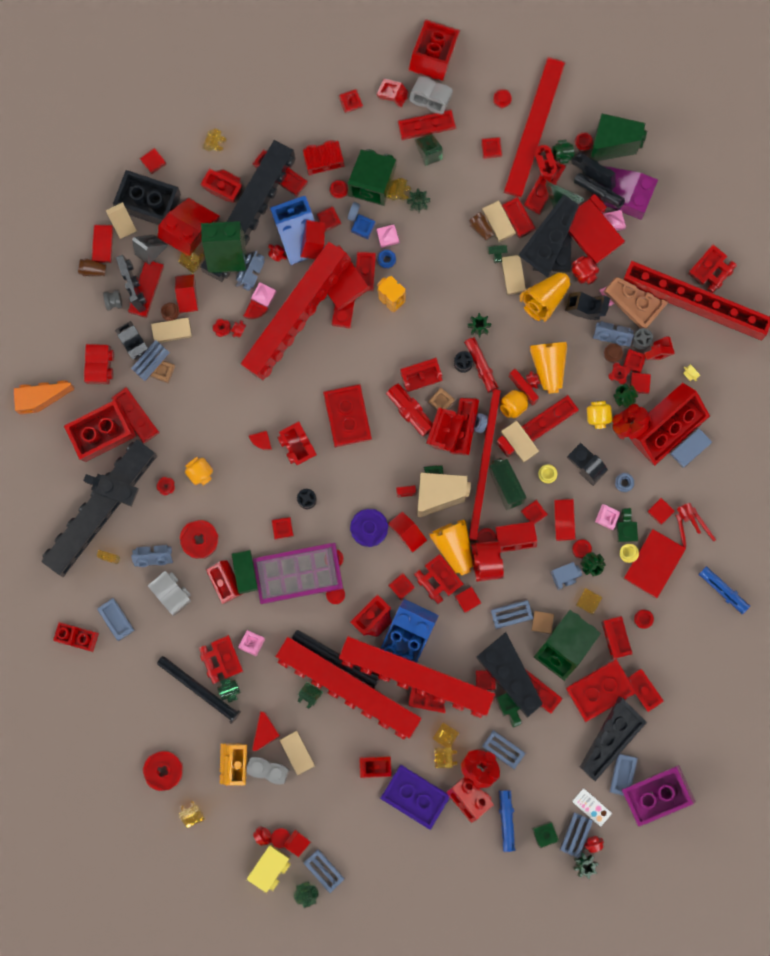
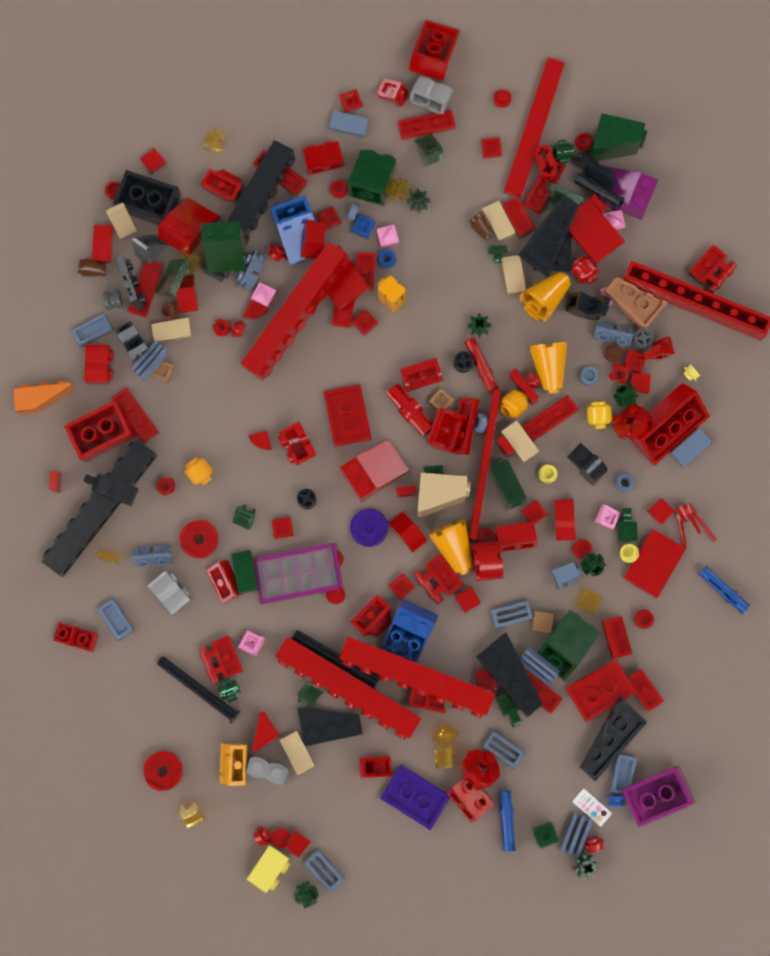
(55, 481): none -> red tile
(92, 330): none -> sand blue tile
(111, 189): none -> red plate
(172, 277): none -> tile
(244, 517): none -> clear green tile
(327, 726): none -> black wing
(348, 124): none -> sand blue tile
(364, 322): none -> red tile
(374, 470): none -> slope
(537, 668): none -> sand blue tile
(589, 376): none -> sand blue tile
(615, 801): none -> blue bush

